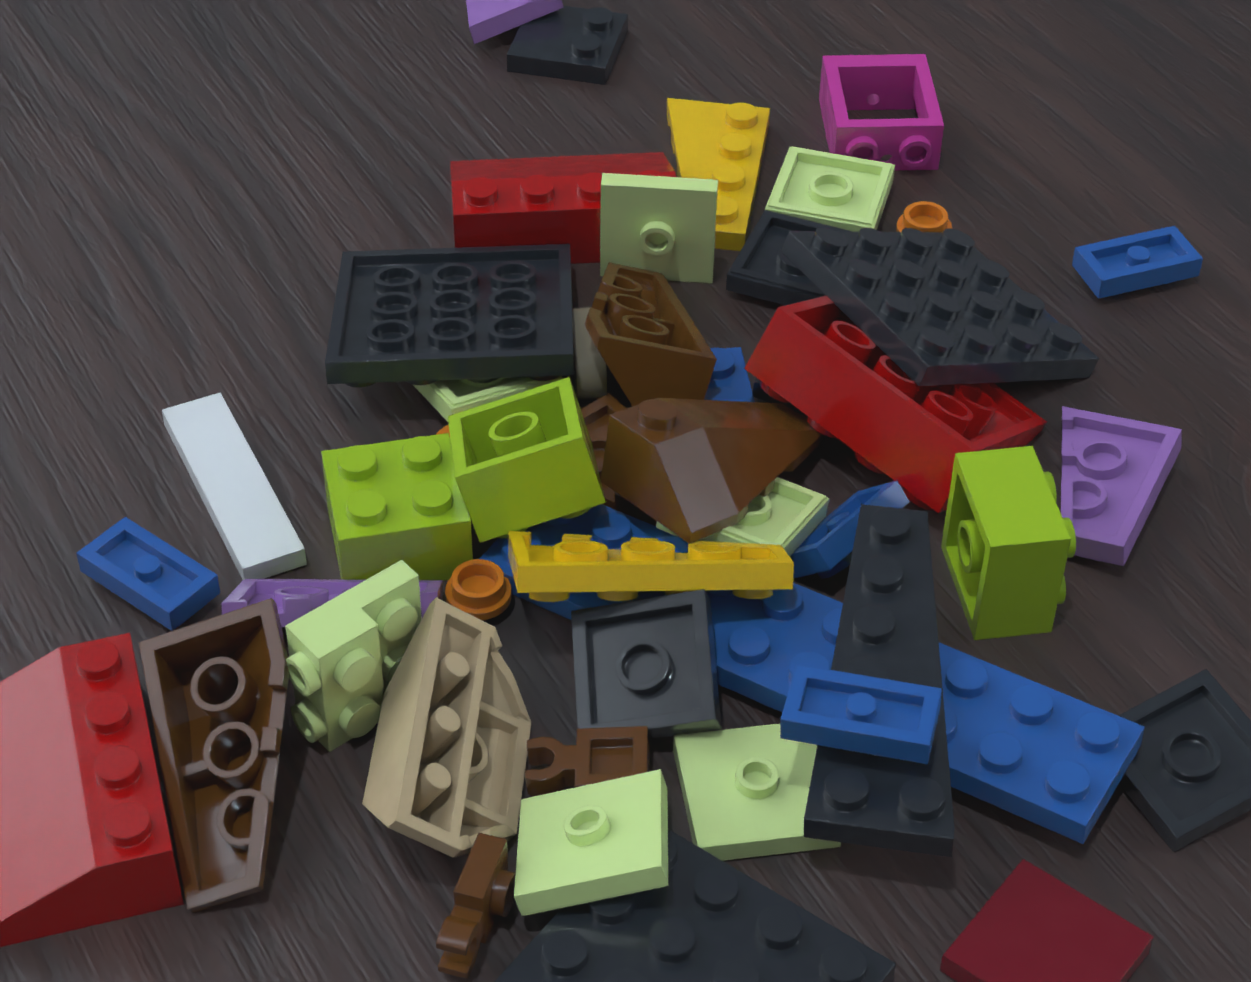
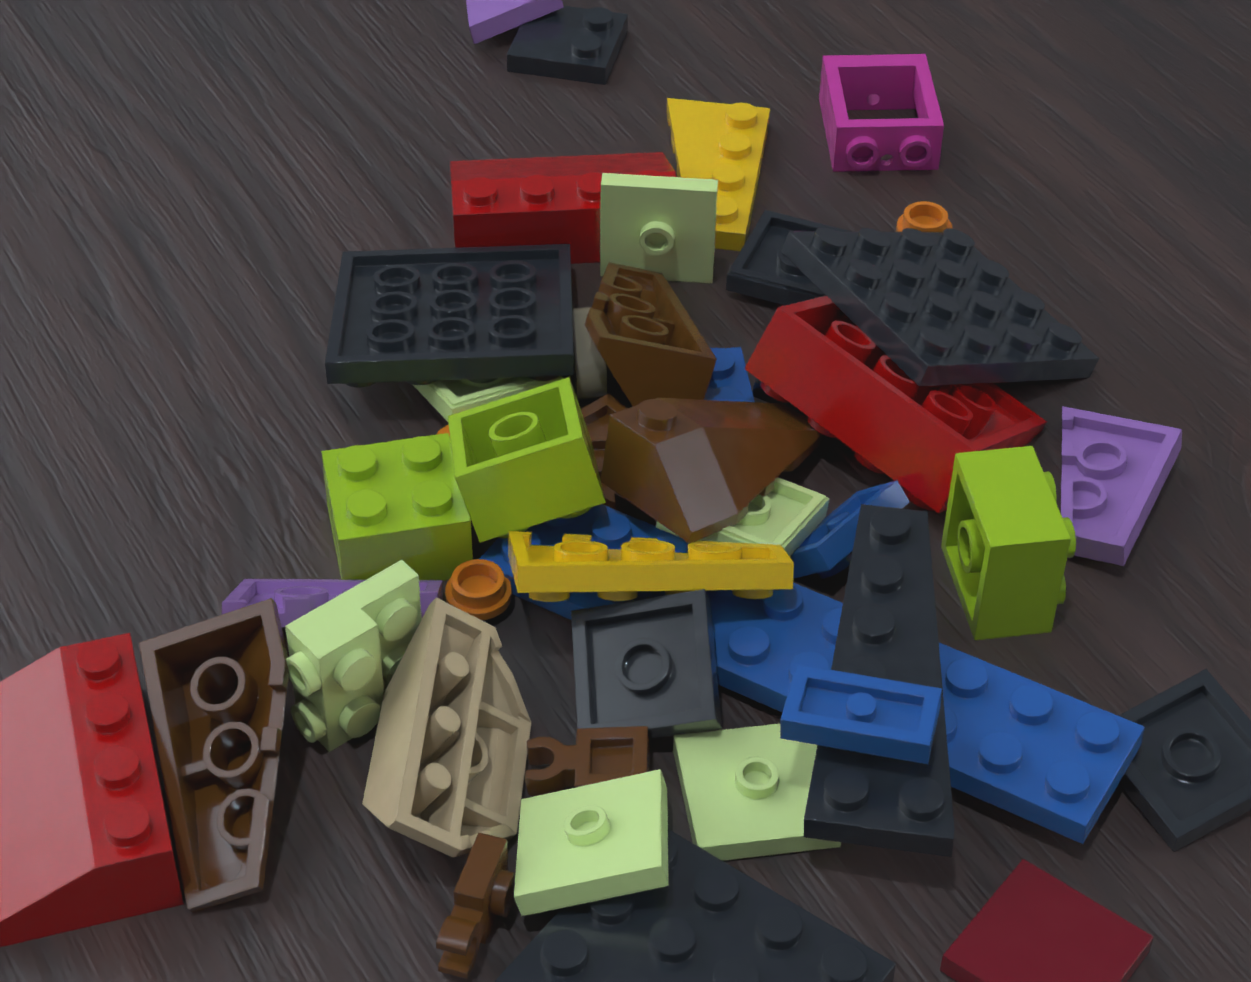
(148, 573): blue plate -> none
(234, 488): white tile -> none
(832, 189): yellowish green plate -> none
(1136, 261): blue plate -> none

